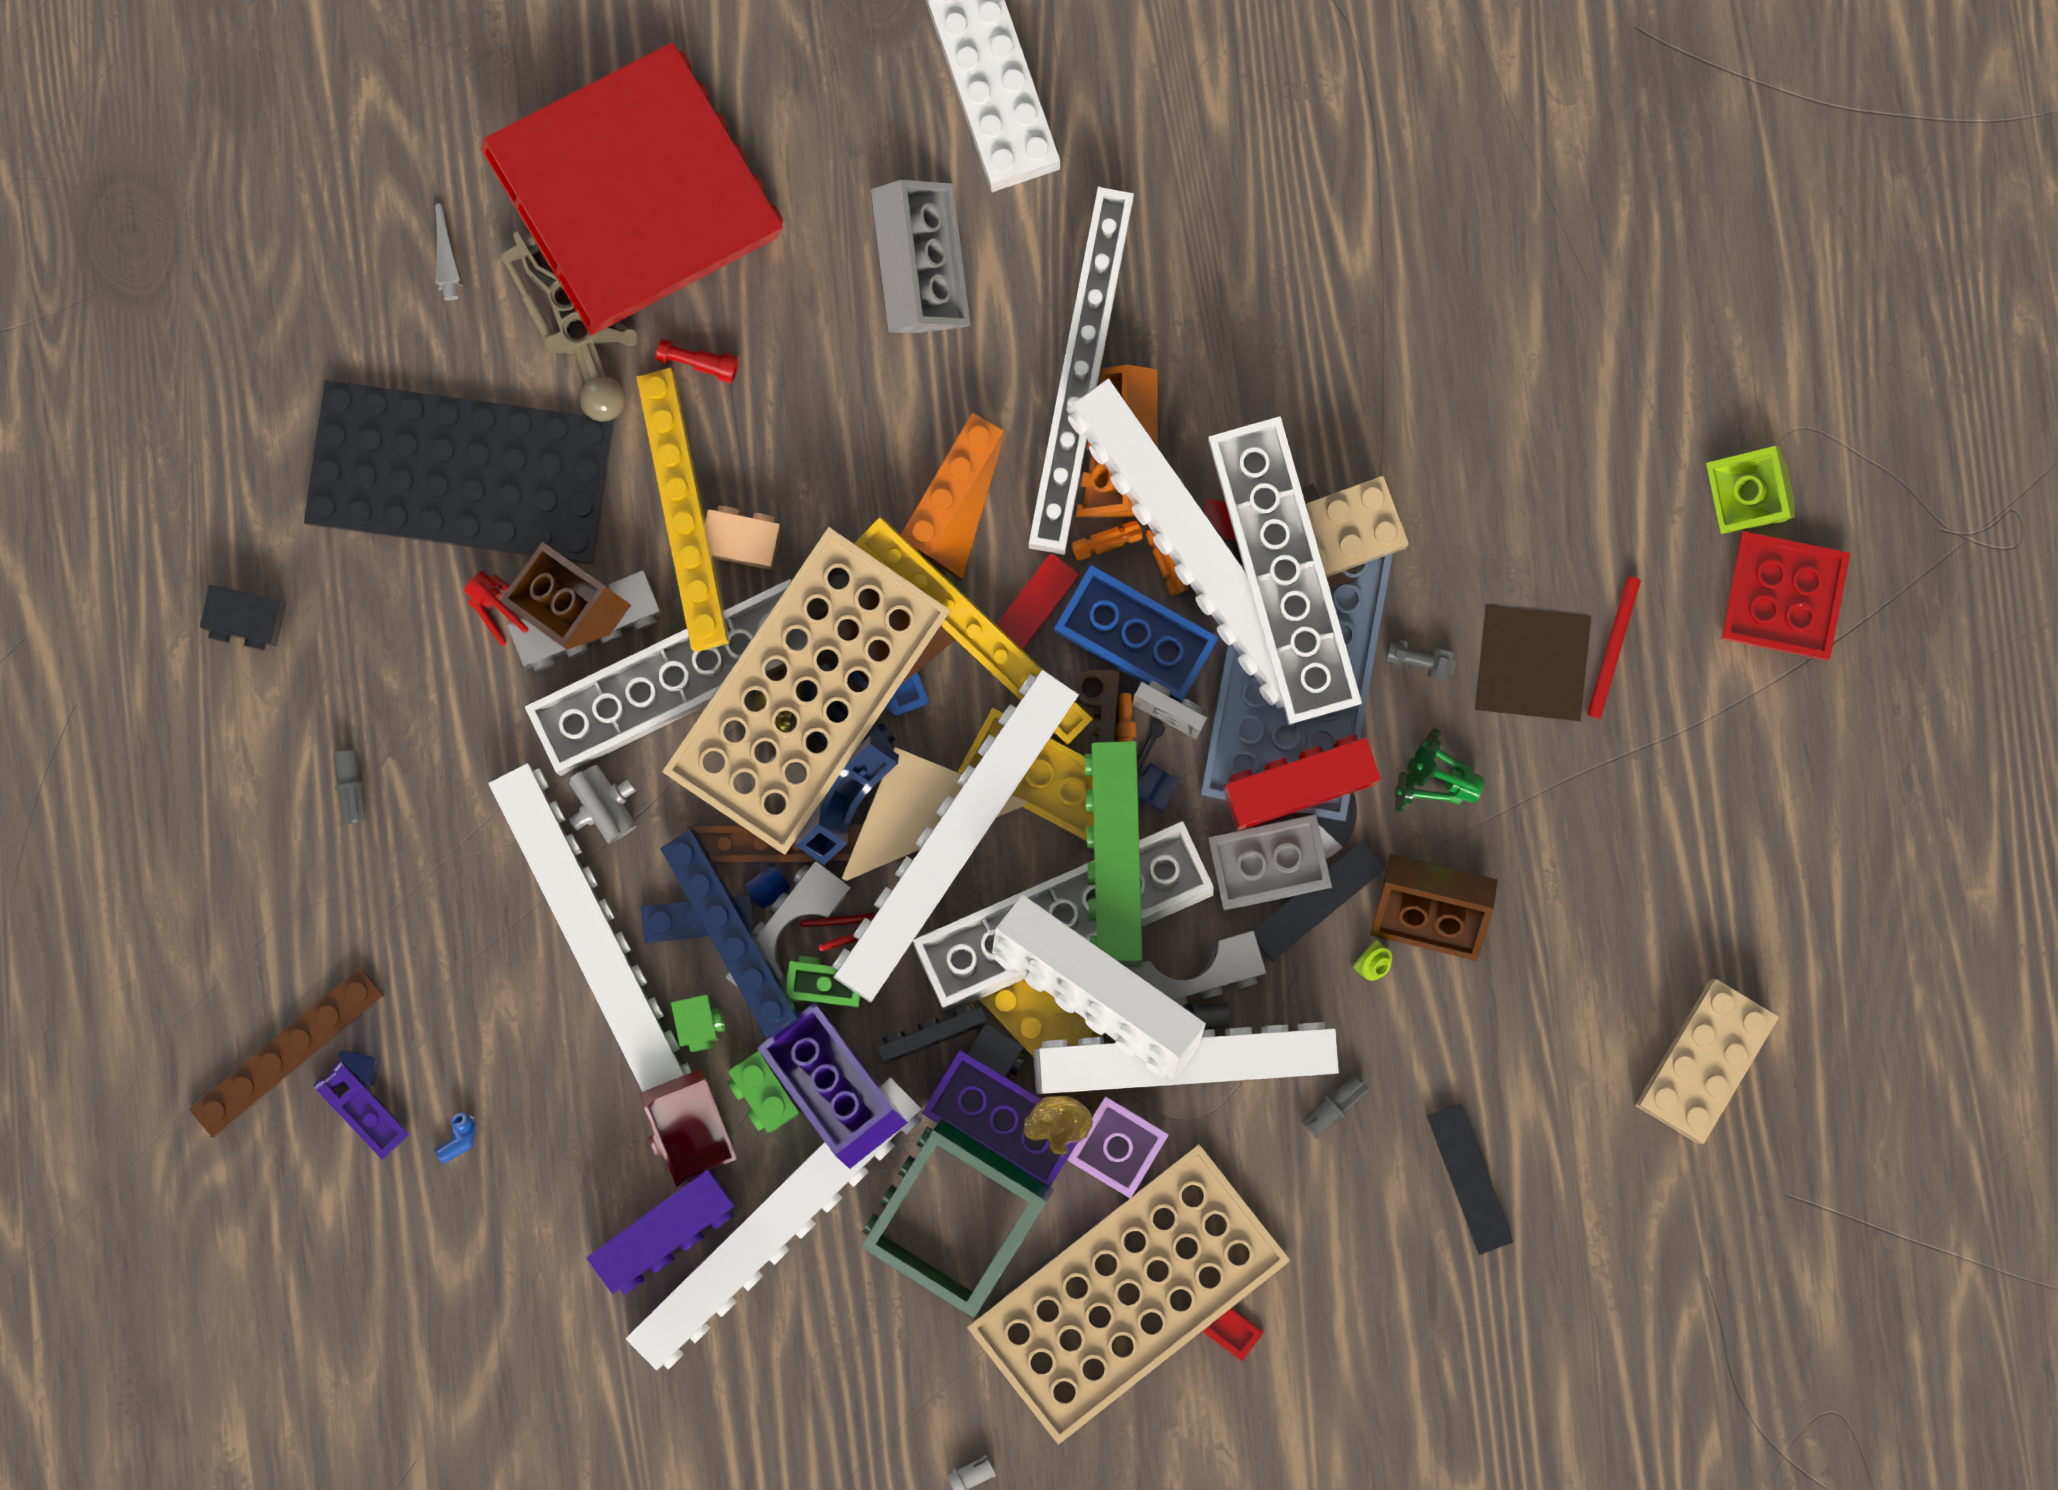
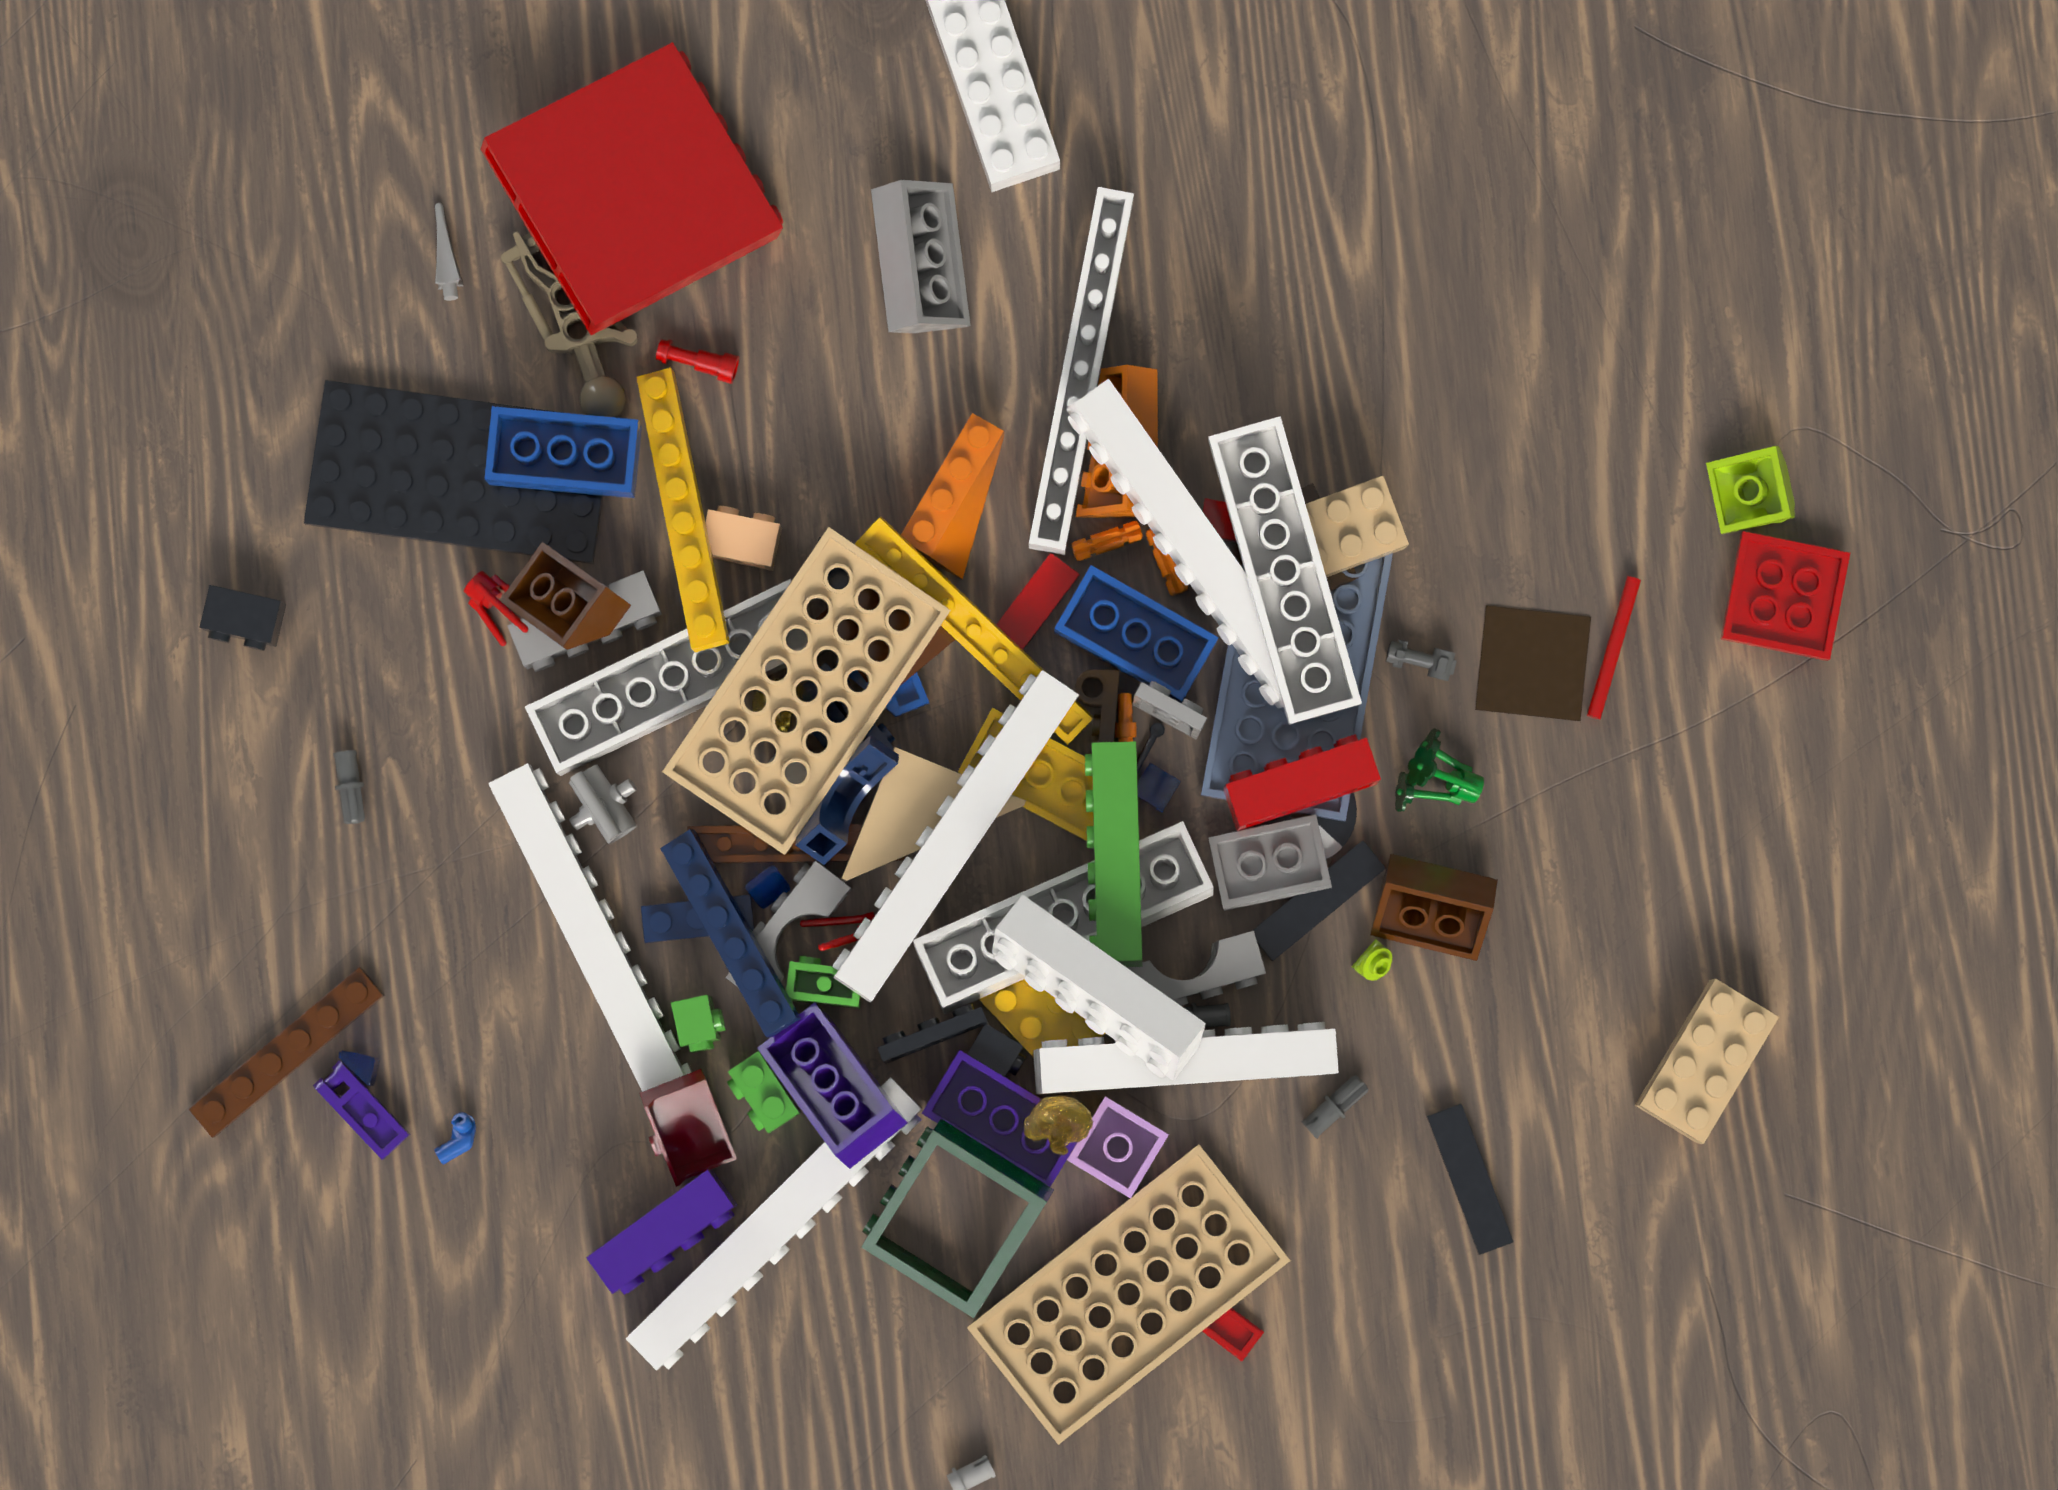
(563, 452): none -> blue brick

